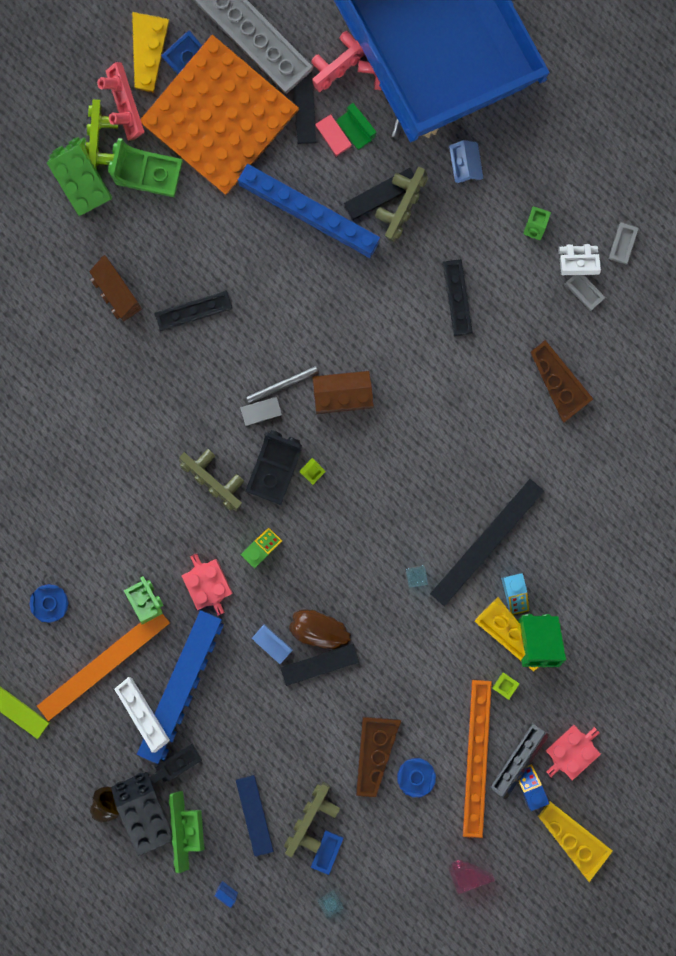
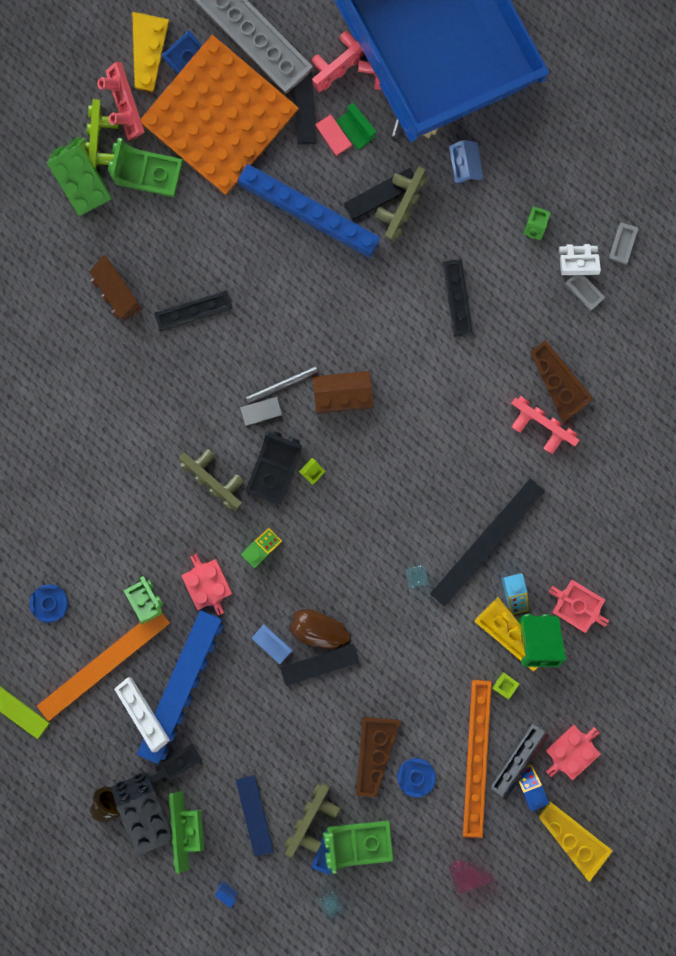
(358, 844): none -> bright green bracket
(558, 433): none -> coral plate
(578, 606): none -> coral plate

